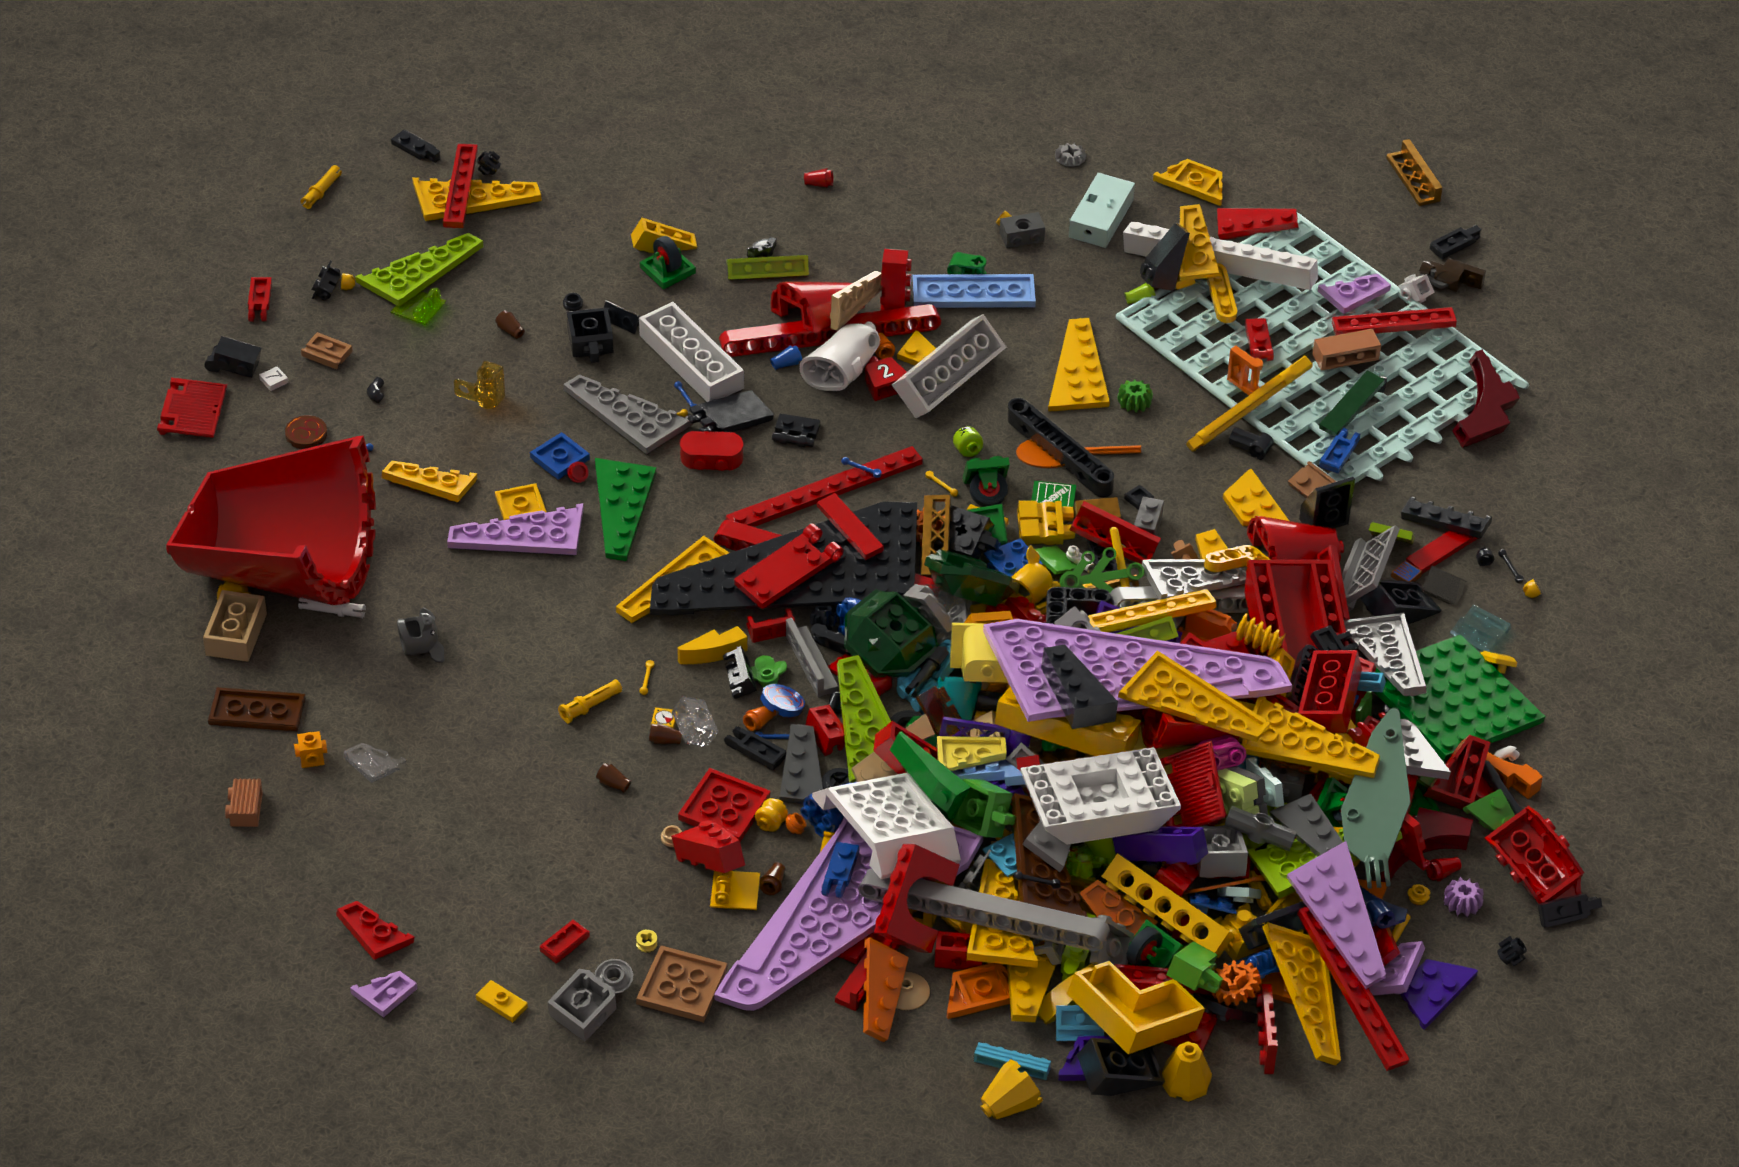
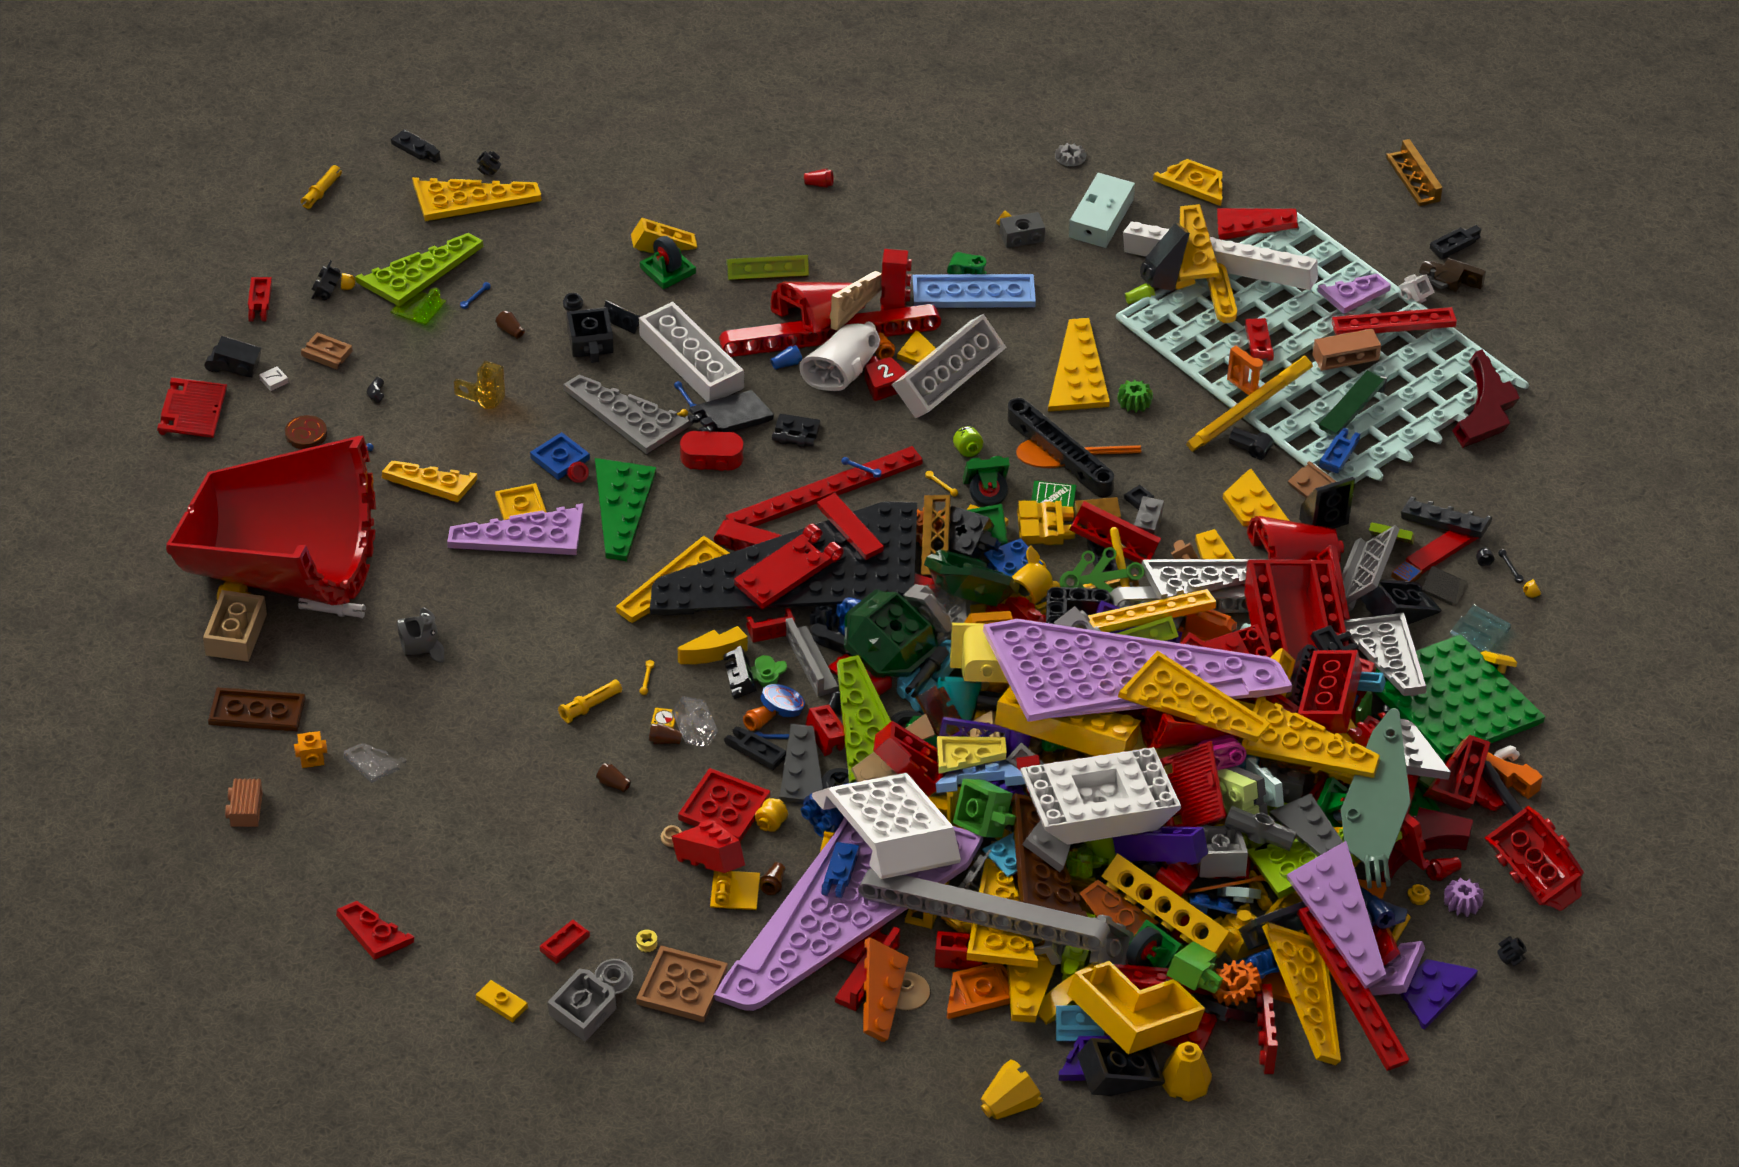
(385, 992): lavender wing -> none
(460, 186): red plate -> none
(464, 304): none -> blue hinge
(762, 247): black piece -> none
(795, 823): orange plate -> none
(895, 919): red arch -> none
(931, 776): green wedge -> none
(998, 1056): medium azure piece -> none
(1054, 883): black hinge -> none
(1055, 559): bright green piece -> none
(1075, 556): white arm -> none
(1077, 689): black wedge -> none
(1232, 558): yellow beam -> none
(1259, 635): yellow piece -> none
(1491, 810): bright green wing -> none
(1567, 909): black hinge -> none

